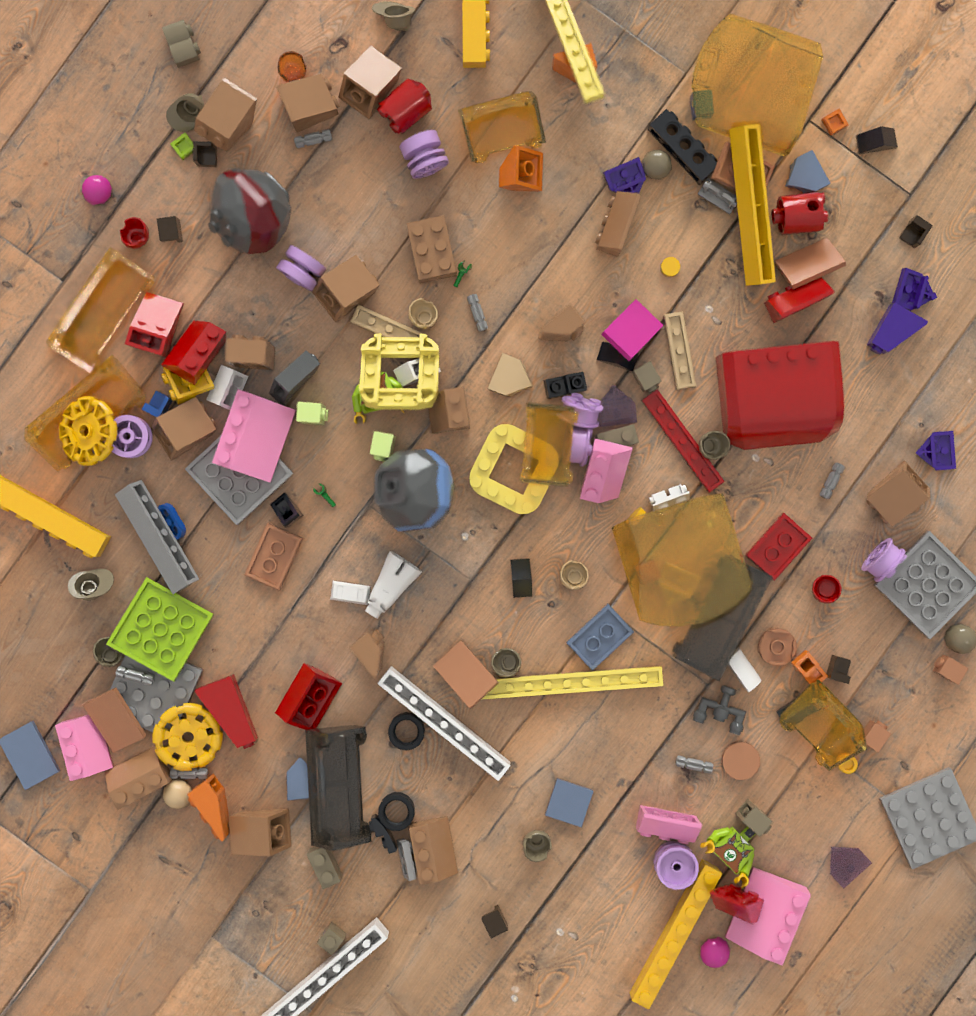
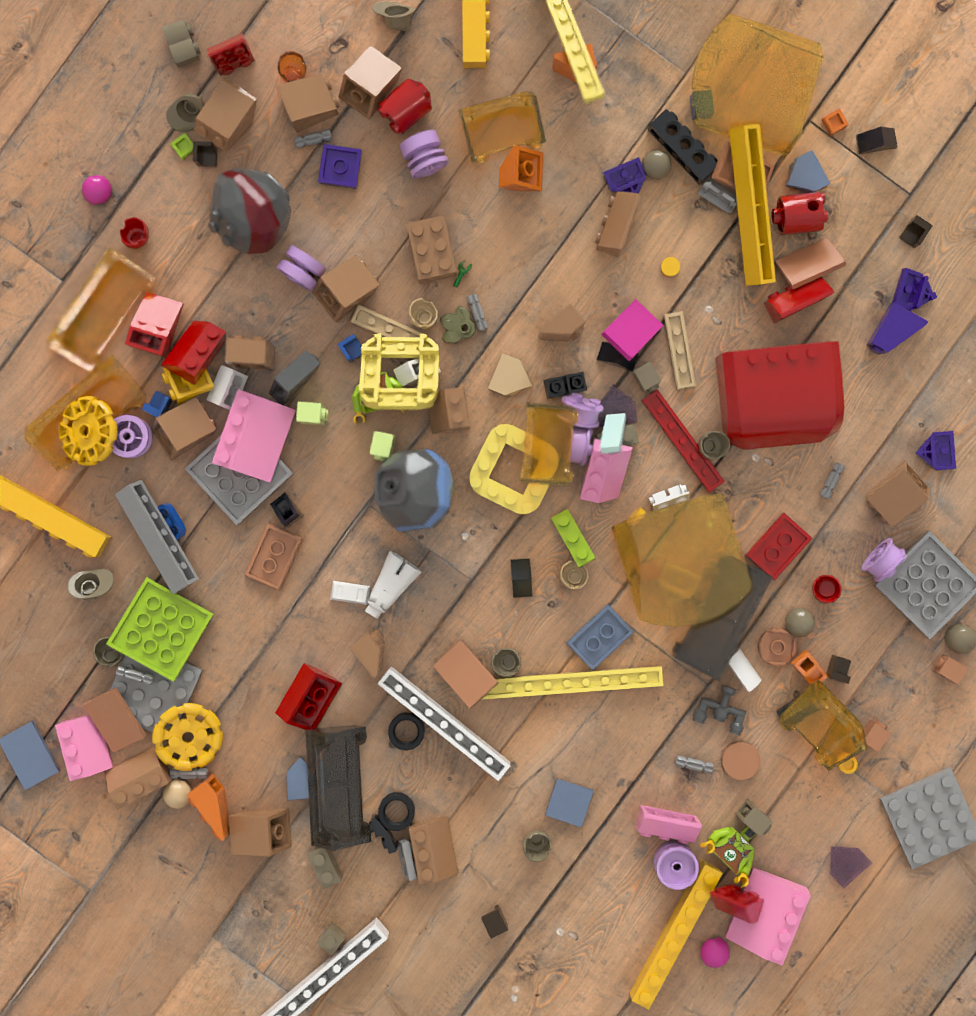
(169, 229): dark brown panel -> none
(229, 710): red slope -> none
(230, 55): none -> red slope
(323, 493): green hand -> none
(340, 166): none -> dark purple plate
(351, 348): none -> blue panel
(454, 324): none -> olive plate
(573, 538): none -> lime plate
(613, 433): none -> light aqua tile
(800, 622): none -> dark tan hair

